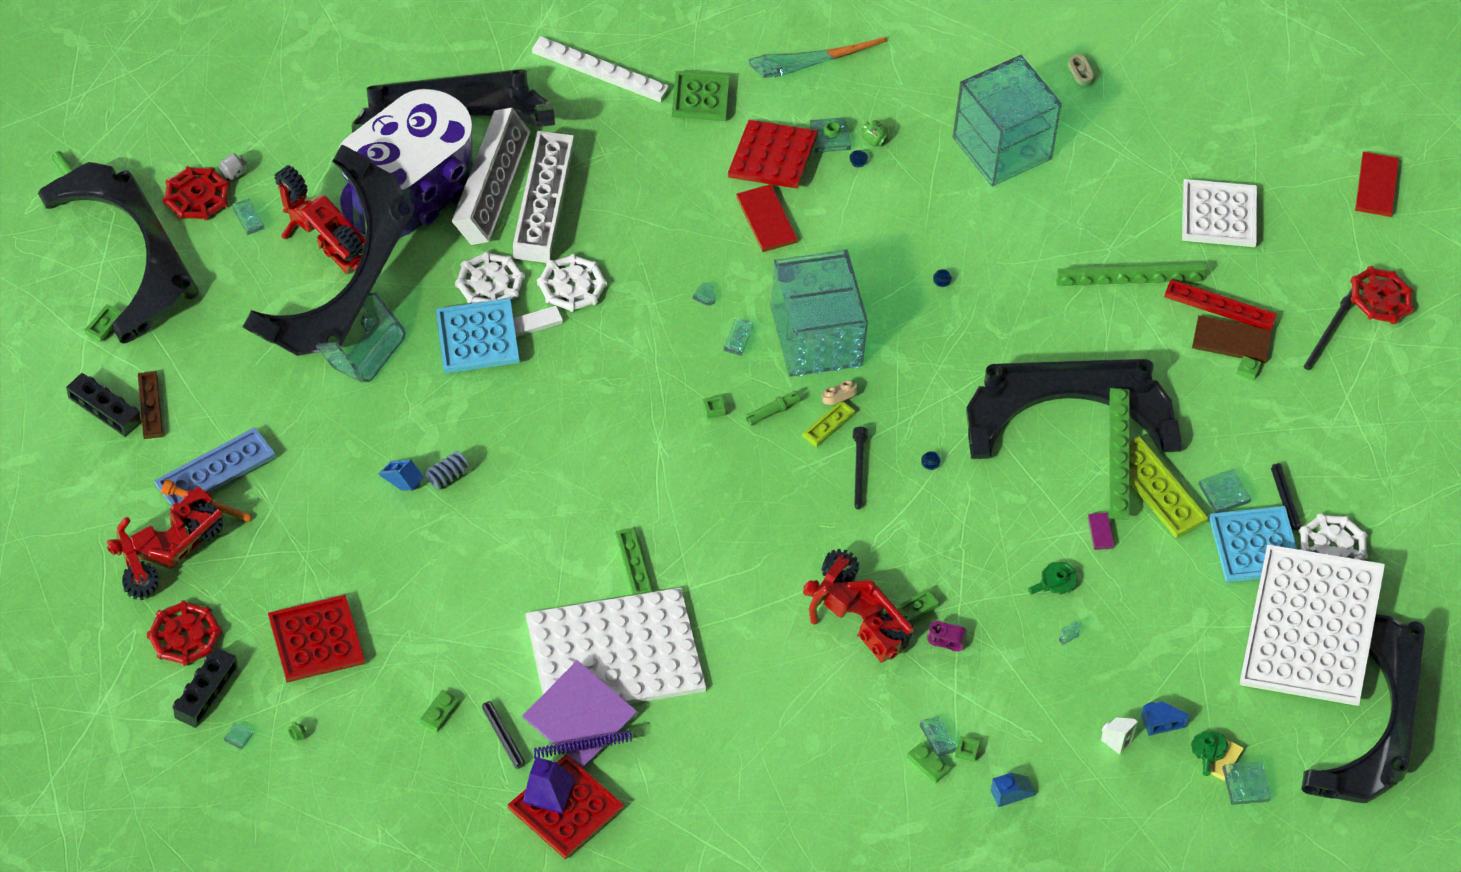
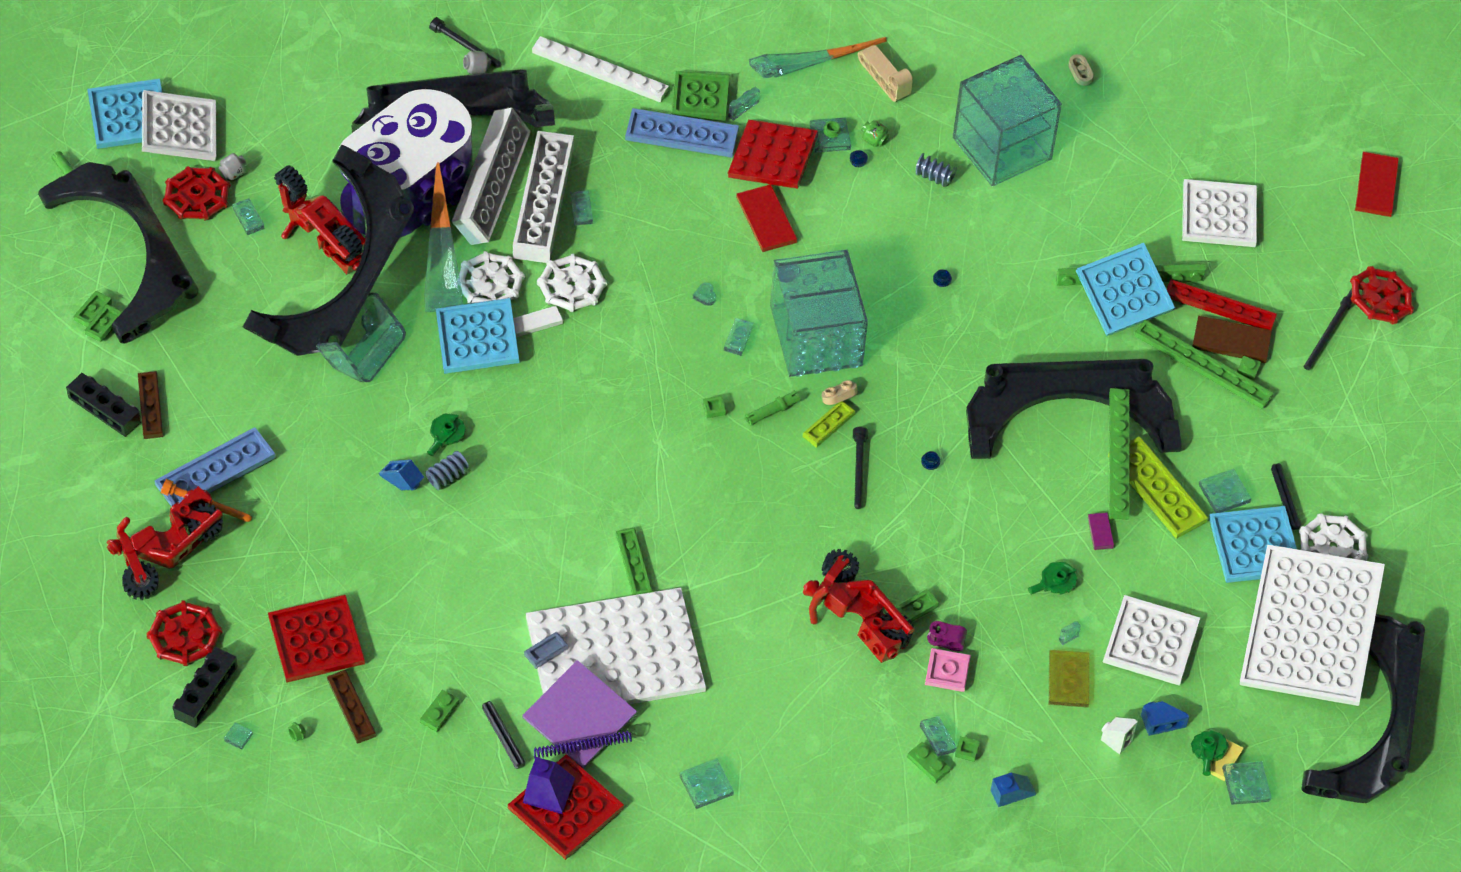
(92, 308): none -> bright green plate
(118, 112): none -> medium azure plate
(178, 125): none -> white plate
(351, 706): none -> reddish brown tile
(438, 25): none -> black piece
(442, 273): none -> clear light blue plate
(446, 430): none -> green piece
(476, 62): none -> light grey head
(546, 650): none -> sand blue tile
(581, 207): none -> clear light blue plate
(682, 132): none -> medium blue plate
(706, 783): none -> clear light blue plate
(744, 103): none -> clear light blue plate
(894, 83): none -> tan beam
(935, 171): none -> sand blue piece
(947, 669): none -> bright pink plate
(1068, 678): none -> clear yellow tile
(1125, 289): none -> medium azure plate
(1151, 640): none -> white plate
(1203, 364): none -> bright green plate

